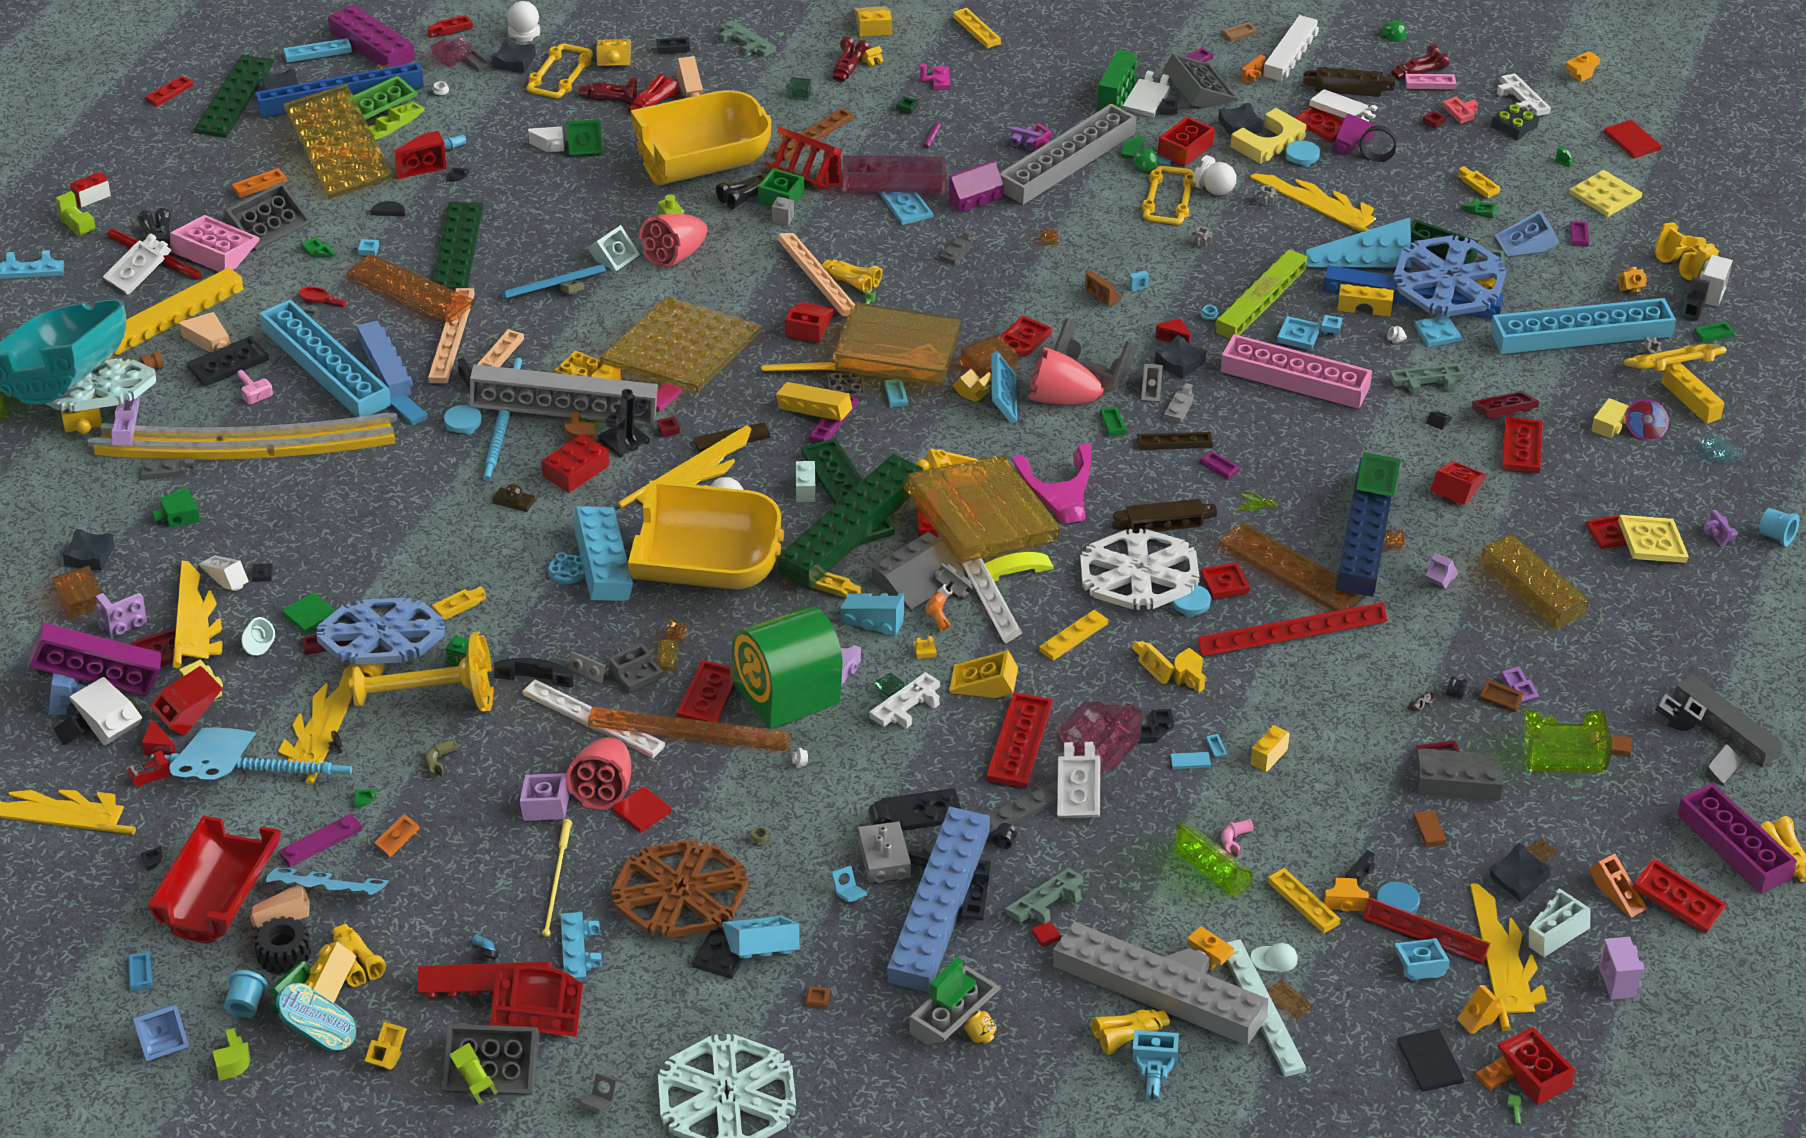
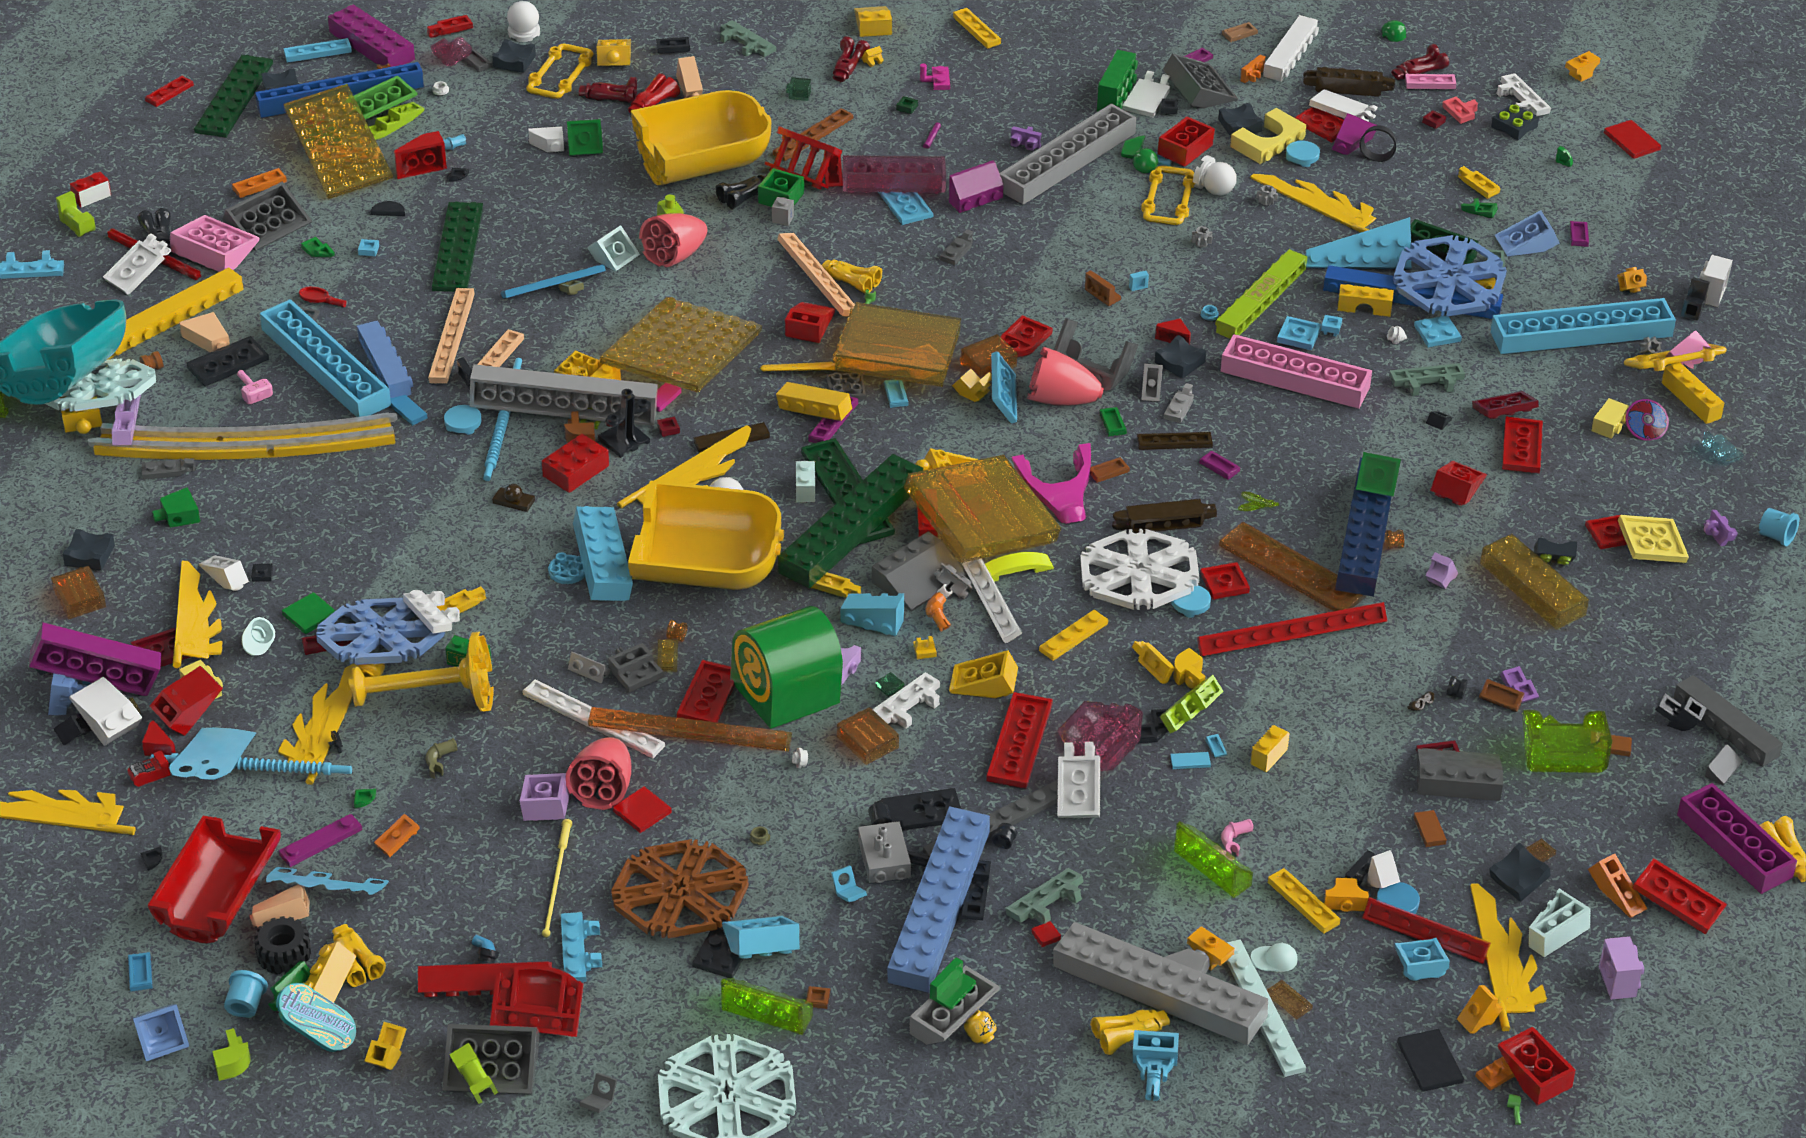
(122, 615): lavender bracket -> none
(410, 288): clear orange plate -> none
(425, 608): none -> white hinge
(533, 667): black slope -> none
(765, 1005): none -> clear neon green slope
(867, 735): none -> clear orange brick
(1043, 139): dark pink bracket -> none
(1049, 237): clear orange plate -> none
(1109, 469): none -> dark orange tile
(1191, 704): none -> lime slope
(1382, 871): none -> white slope
(1549, 551): none -> black brick
(1605, 193): light yellow plate -> none
(1690, 344): none -> bright pink piece
(1695, 251): yellow piece -> none
(1714, 332): green tile -> none

